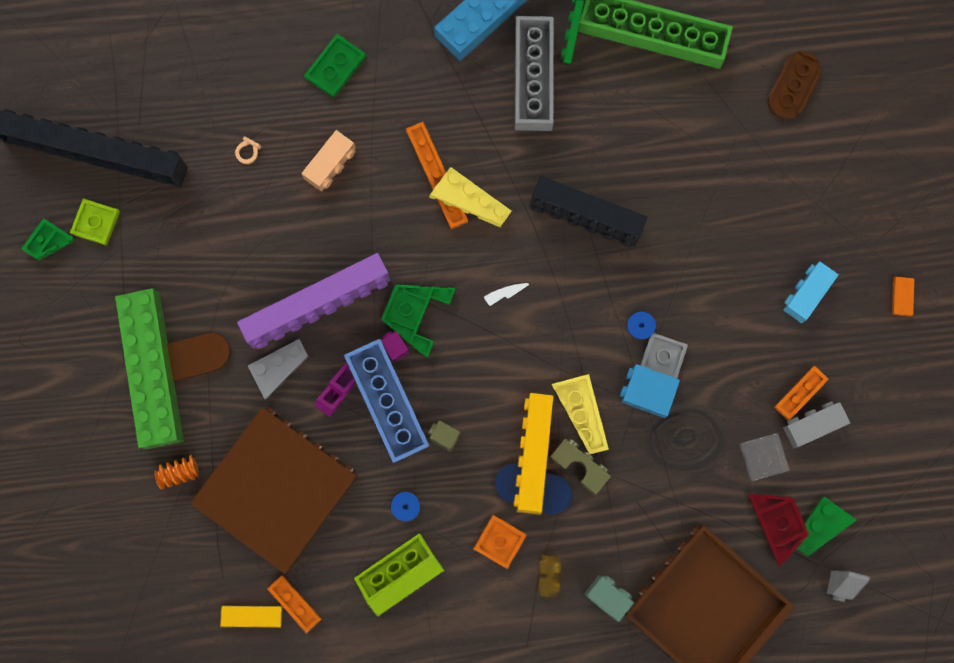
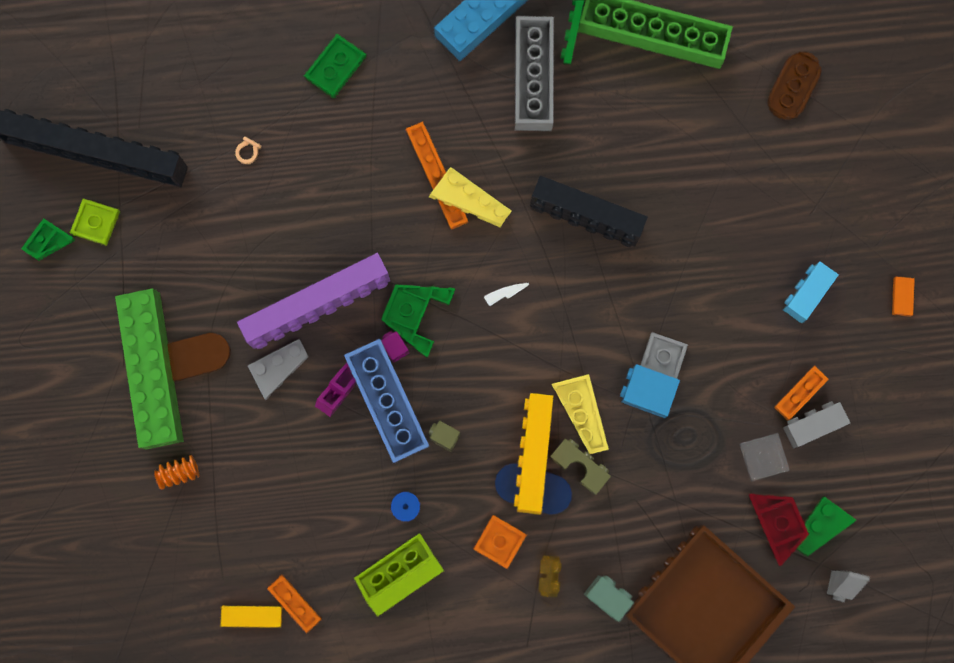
(274, 489): reddish brown panel -> none
(329, 161): light nougat brick -> none
(641, 325): blue piece -> none

